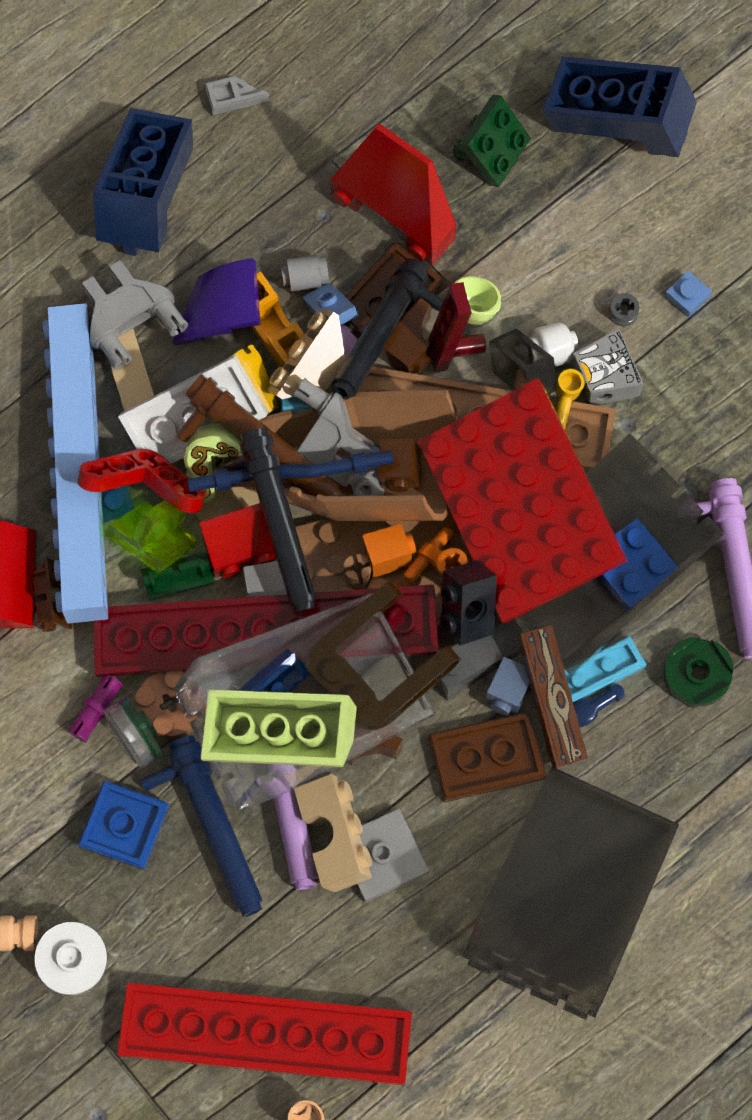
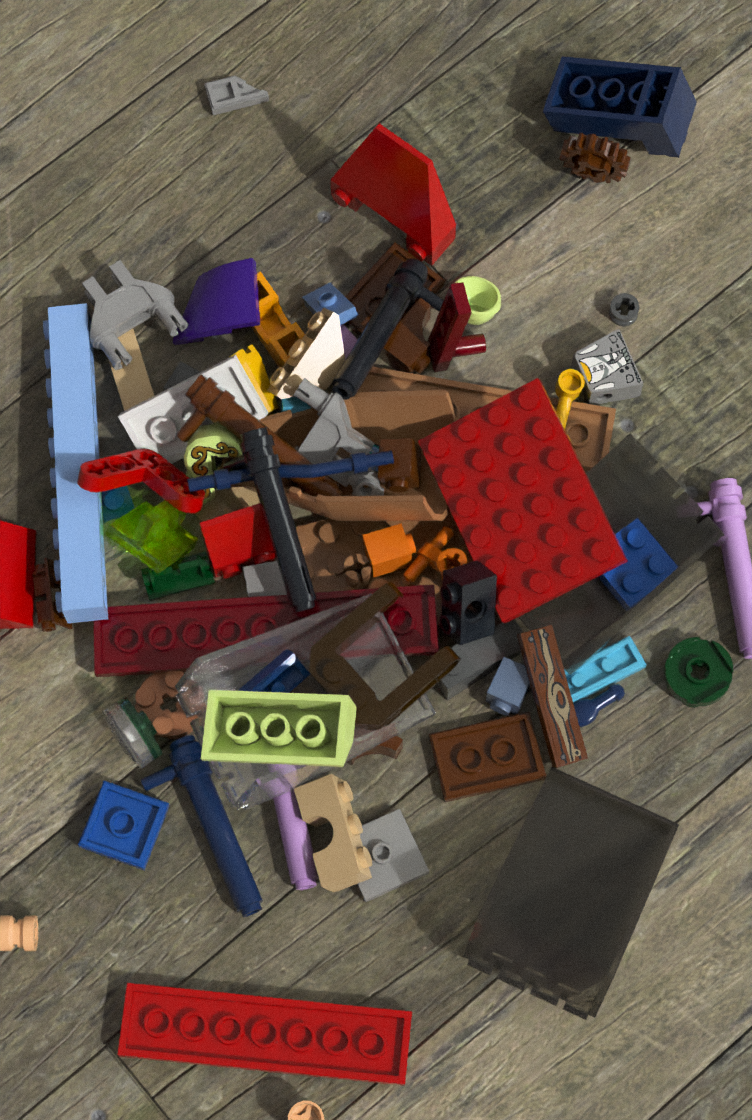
(70, 959): white piece -> none
(93, 708): magenta pin -> none
(141, 180): dark blue hinge -> none
(305, 273): light grey brick -> none
(493, 141): dark green plate -> none
(521, 360): clear smoke brick -> none
(556, 341): white head -> none
(595, 158): none -> reddish brown gear
(688, 293): medium blue plate -> none

